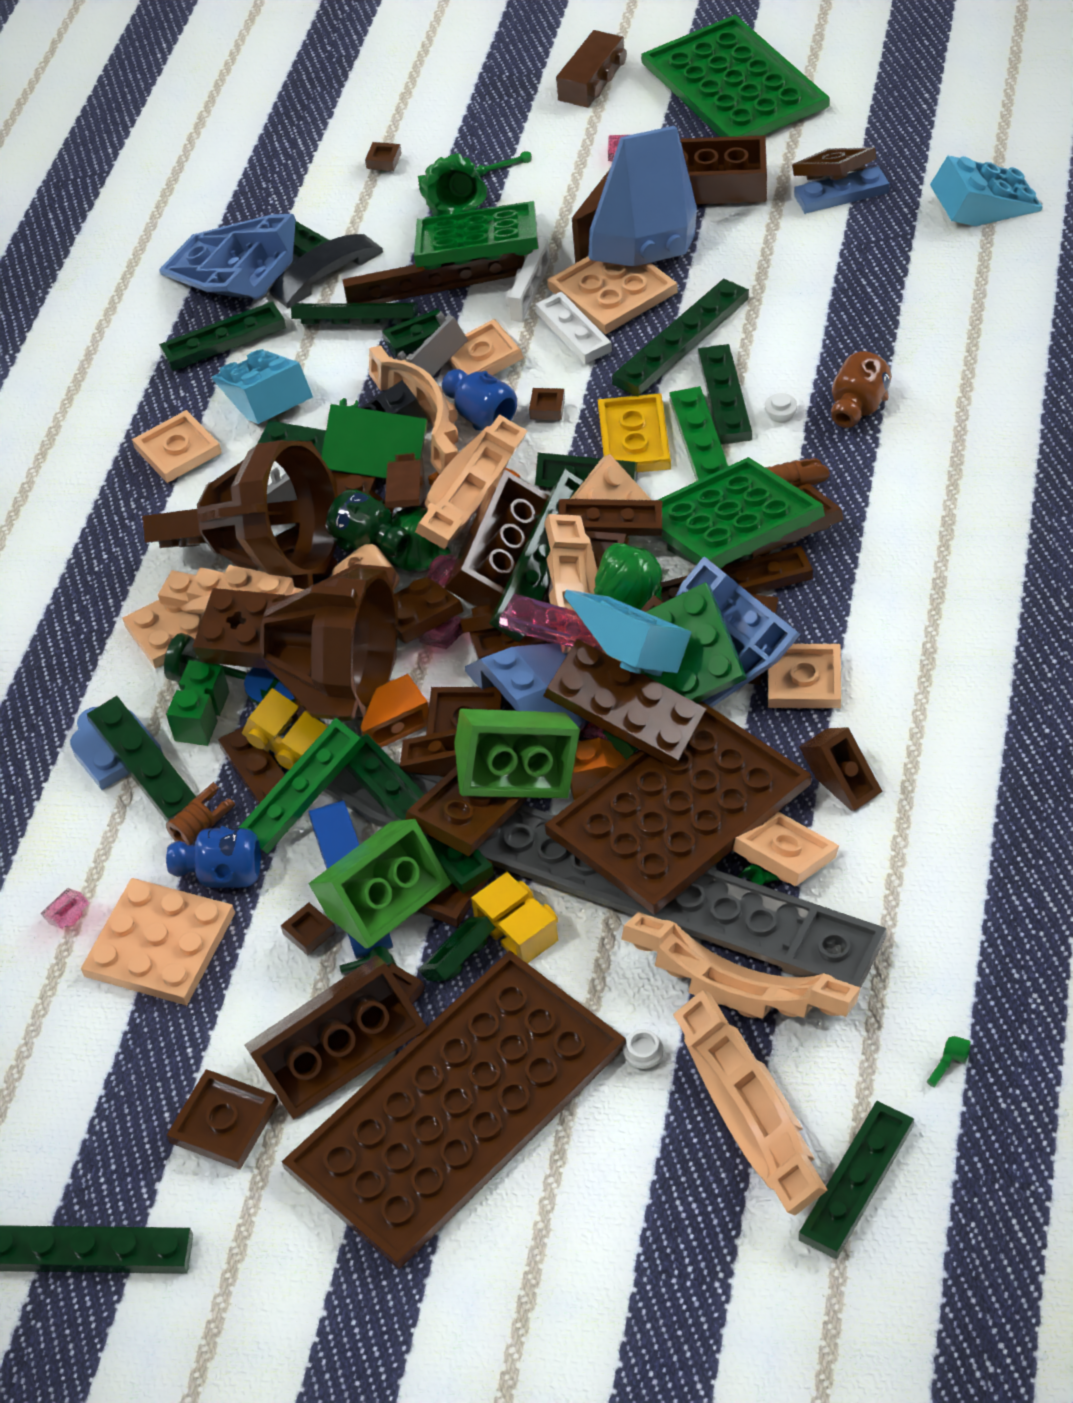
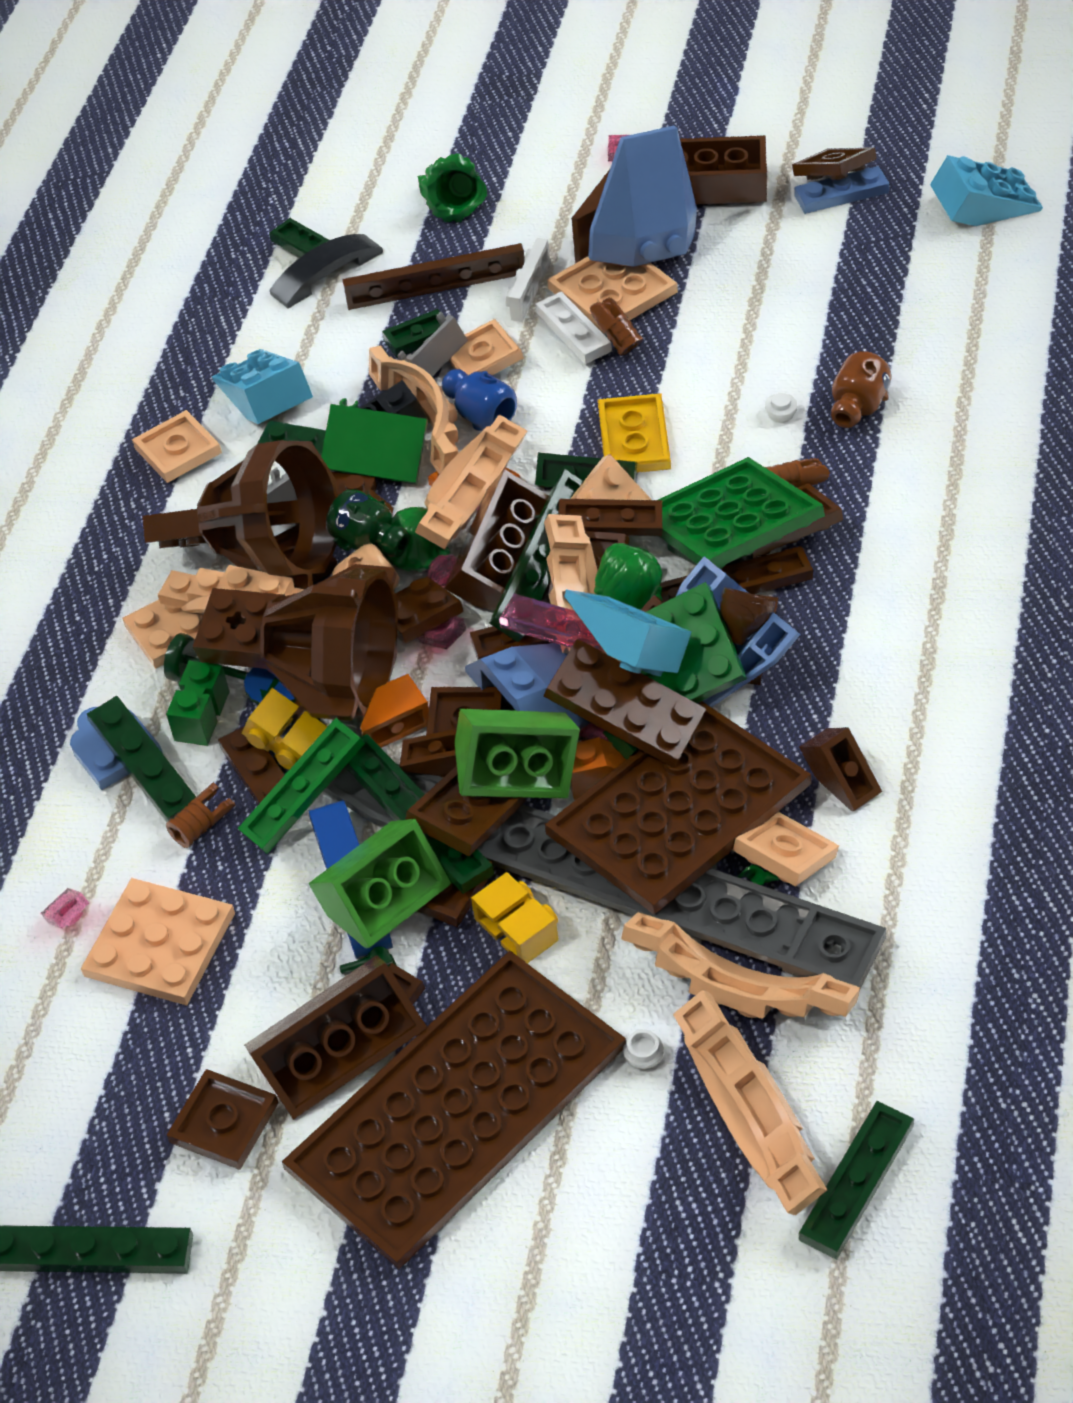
(219, 858): blue piece -> none
(222, 336): dark green plate -> none
(236, 258): medium blue wedge -> none
(308, 928): reddish brown plate -> none
(341, 312): dark green plate -> none
(383, 156): reddish brown plate -> none
(405, 481): reddish brown slope -> none
(465, 941): dark green plate -> none
(476, 235): green plate -> none
(478, 619): reddish brown plate -> none
(524, 157): green hinge -> none
(547, 403): reddish brown plate -> none
(591, 68): reddish brown brick -> none
(616, 326): none -> dark orange hinge
(680, 337): dark green plate -> none
(697, 432): green plate -> none
(724, 394): dark green plate -> none
(735, 79): green plate -> none
(744, 613): none -> reddish brown helmet
(806, 677): light nougat plate -> none
(955, 1049): green hand -> none

